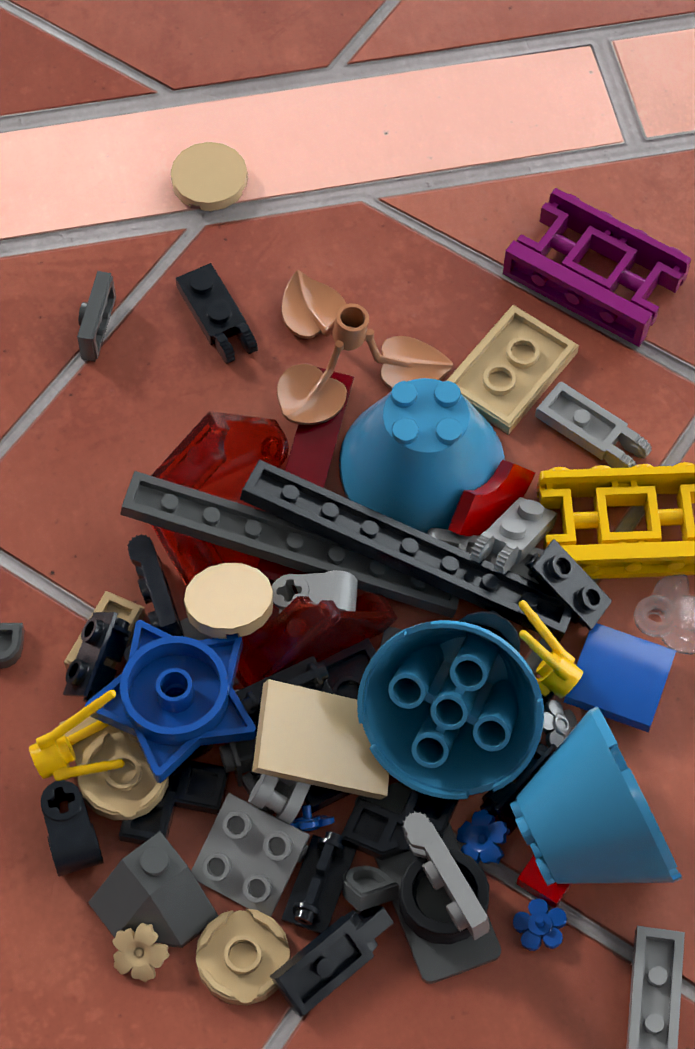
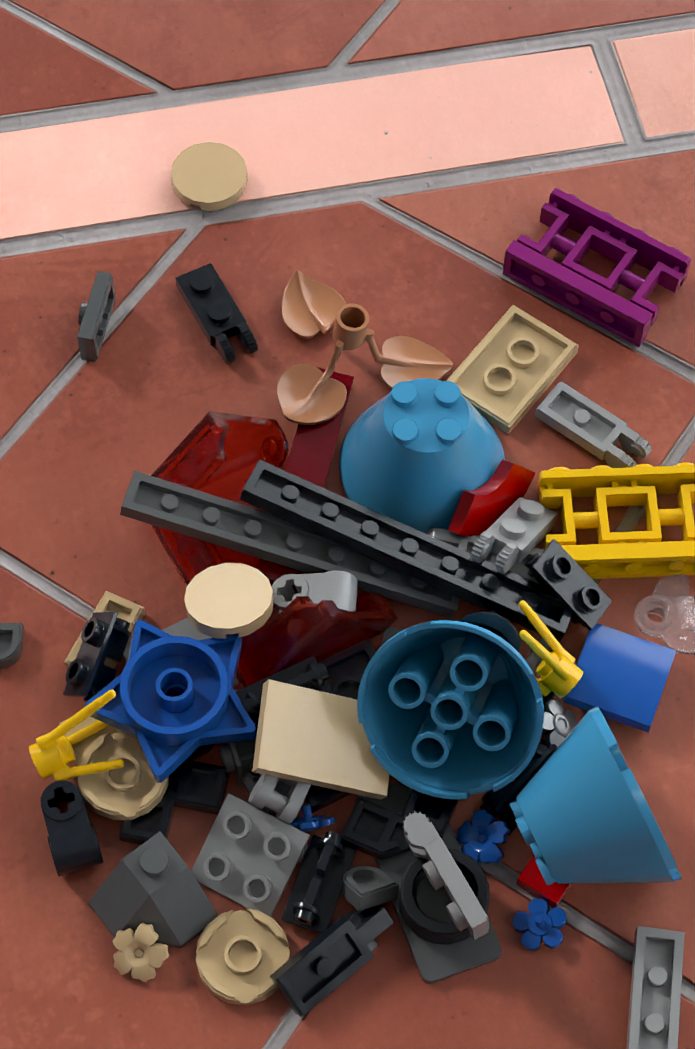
(154, 585): black hinge -> none

